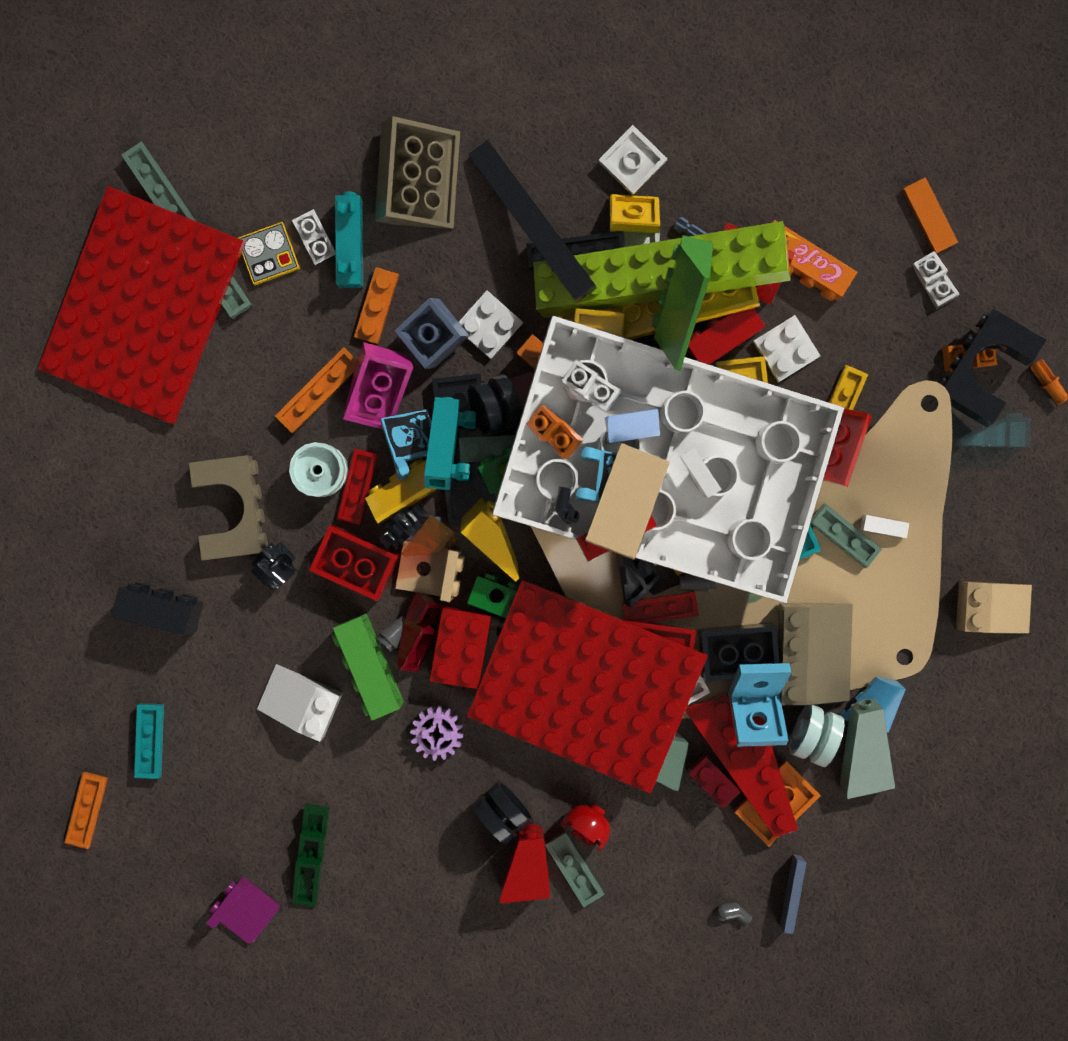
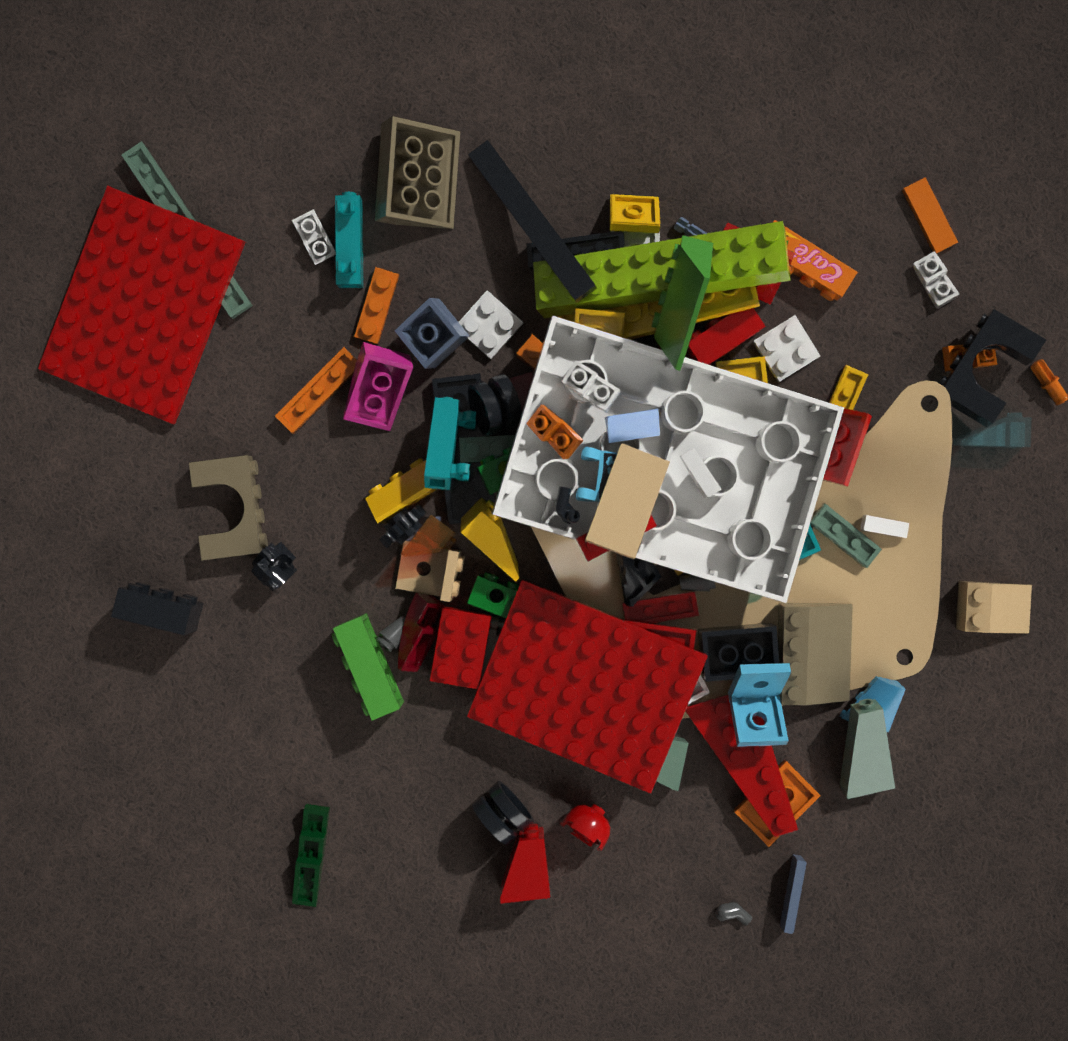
(86, 810): orange tile -> none
(149, 741): teal plate -> none
(244, 910): magenta bracket -> none
(269, 254): tile -> none
(299, 702): white slope -> none
(333, 470): light aqua wheel -> none
(354, 562): red brick -> none
(357, 486): red tile -> none
(407, 438): flag -> none
(448, 733): lavender gear -> none
(574, 868): sand green plate -> none
(632, 160): white plate -> none
(712, 780): dark red brick -> none
(816, 735): light aqua wheel -> none

